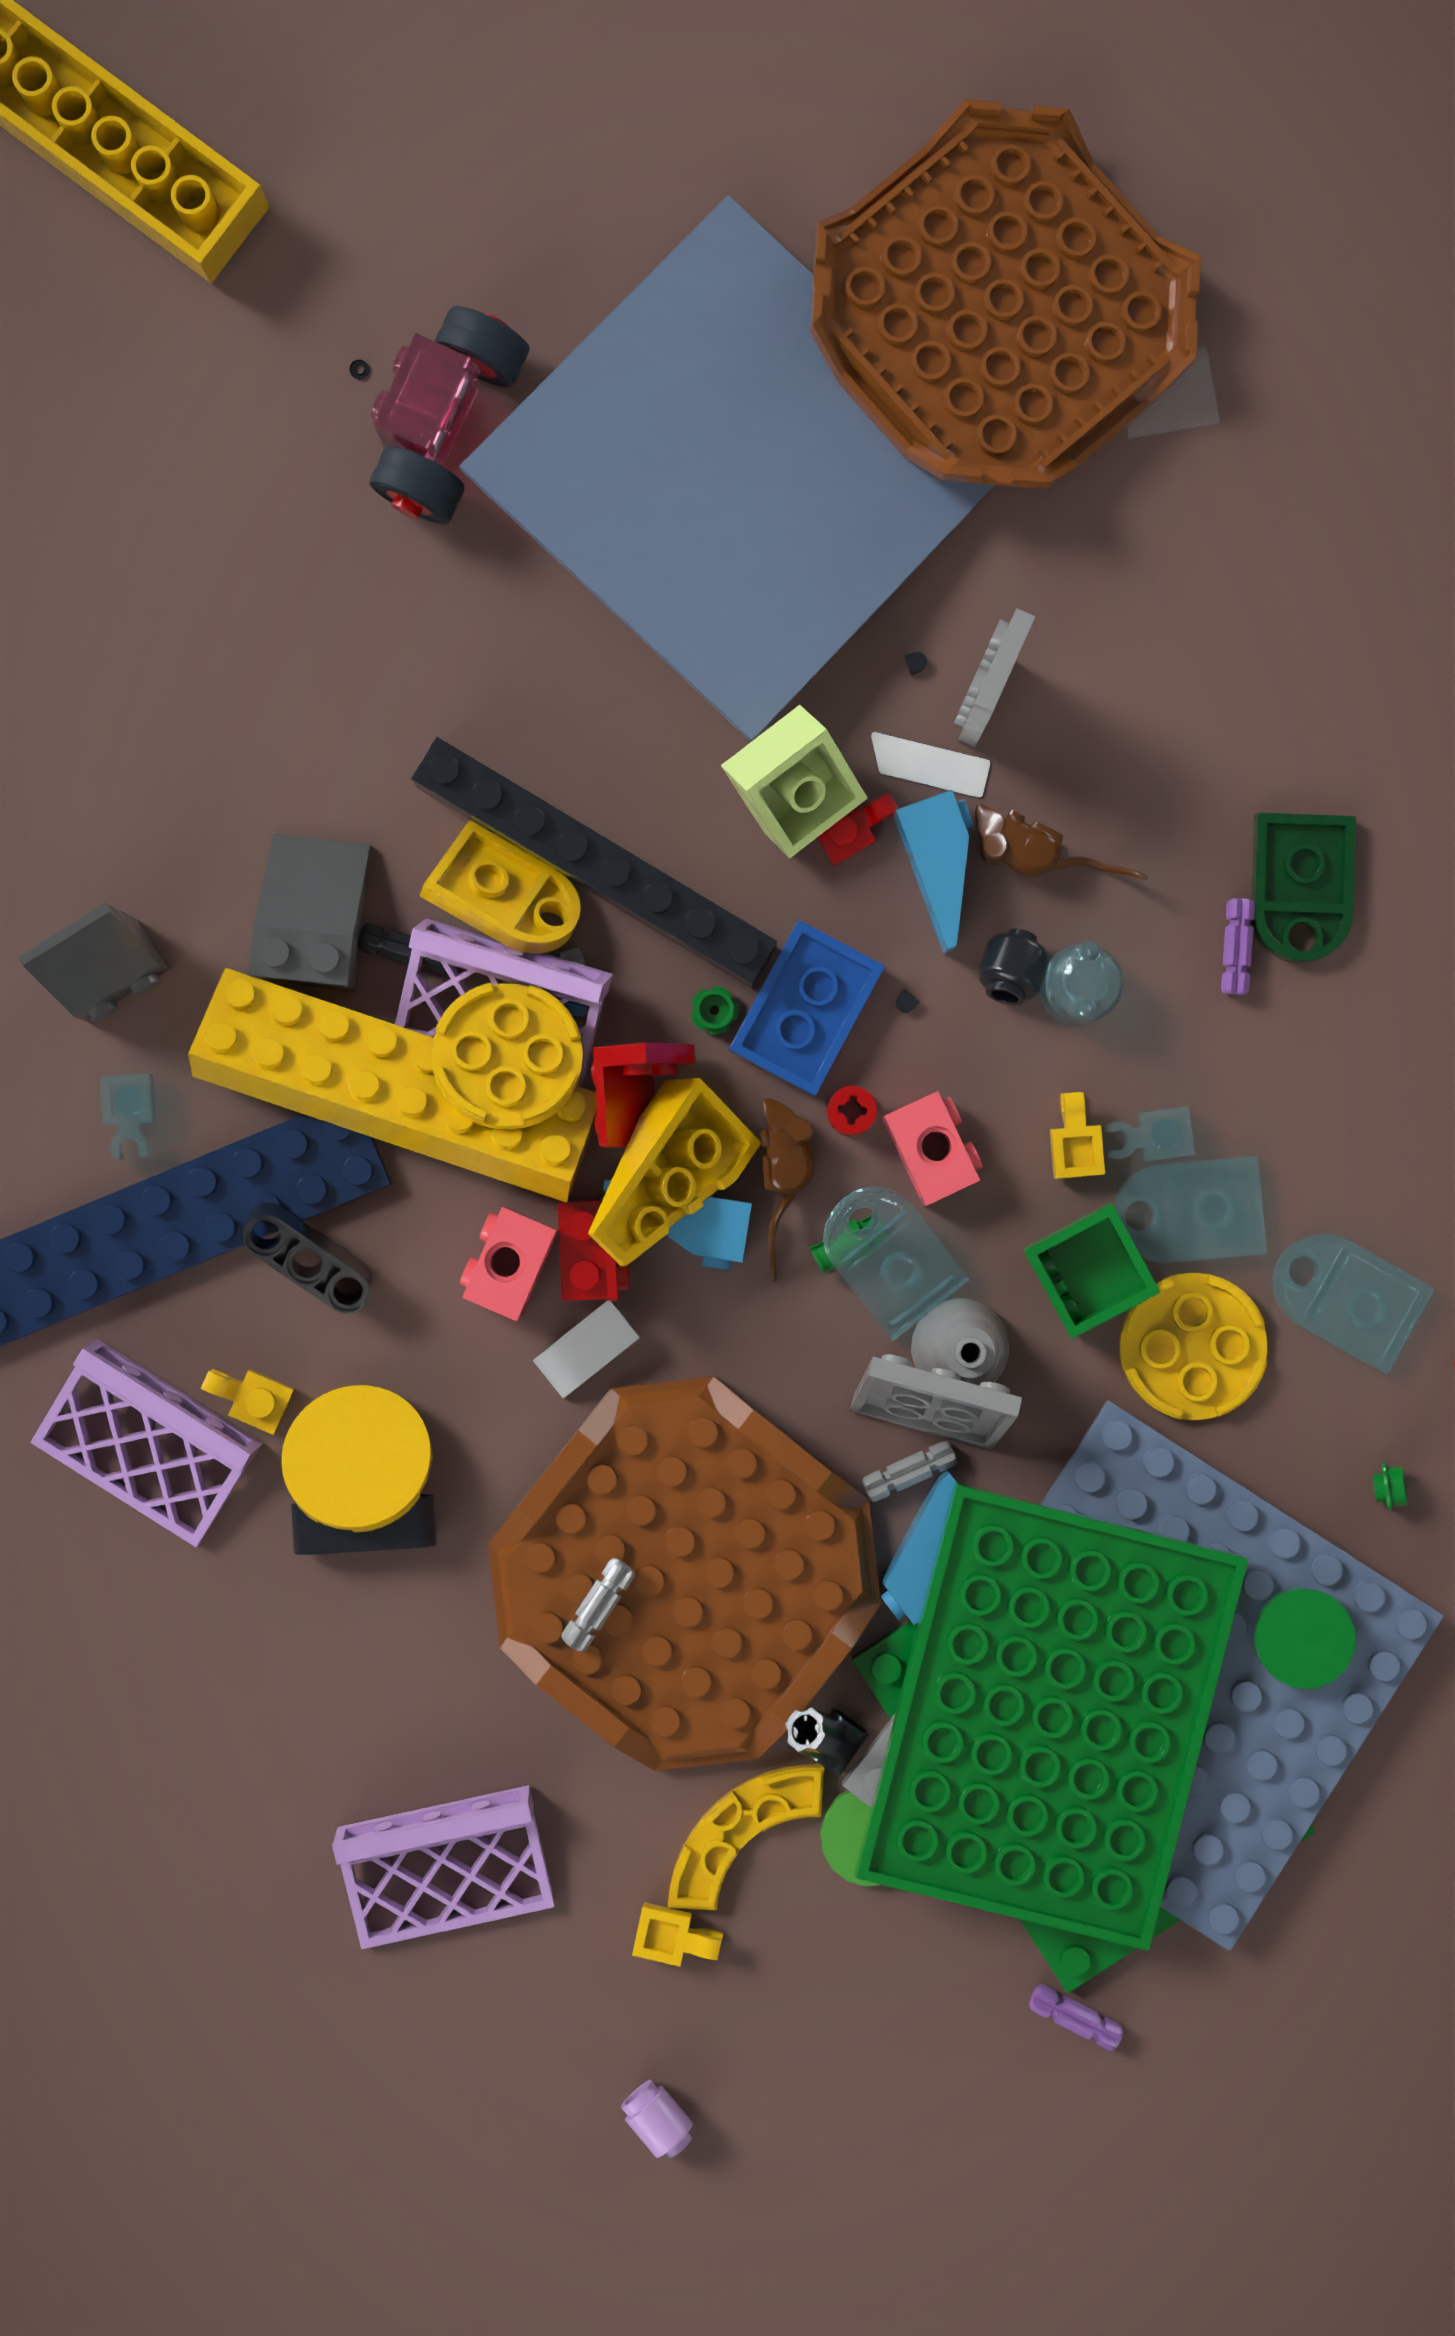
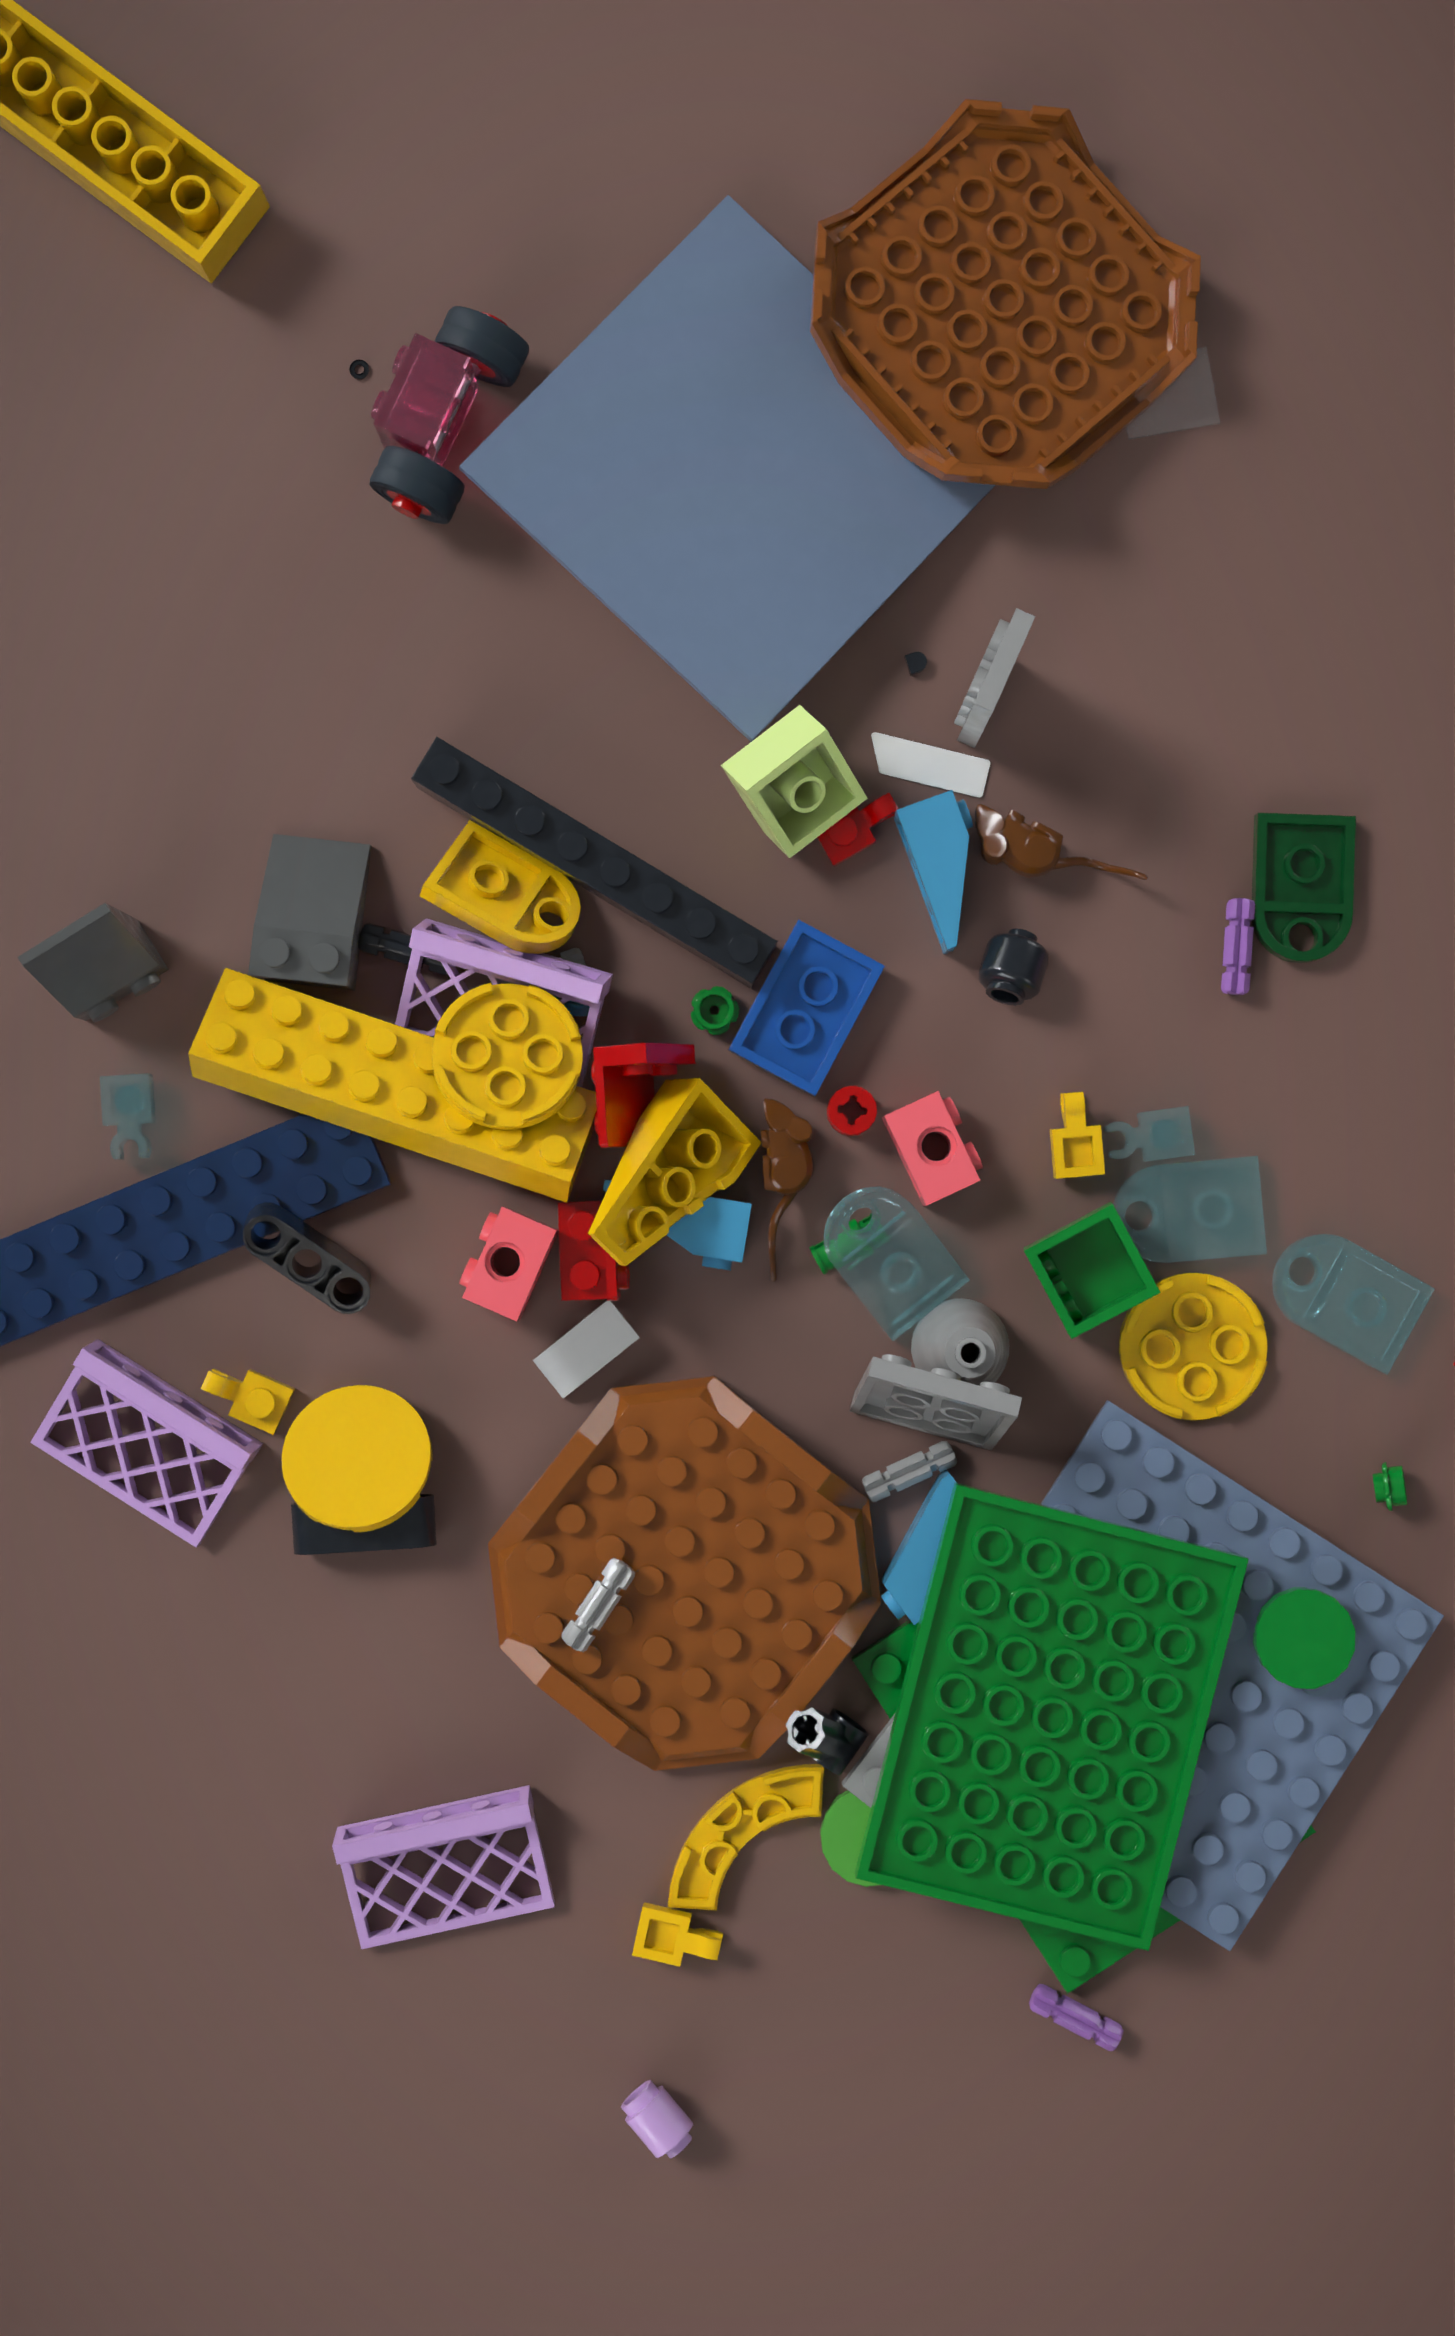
(906, 1002): black piece -> none
(1081, 984): clear light blue piece -> none

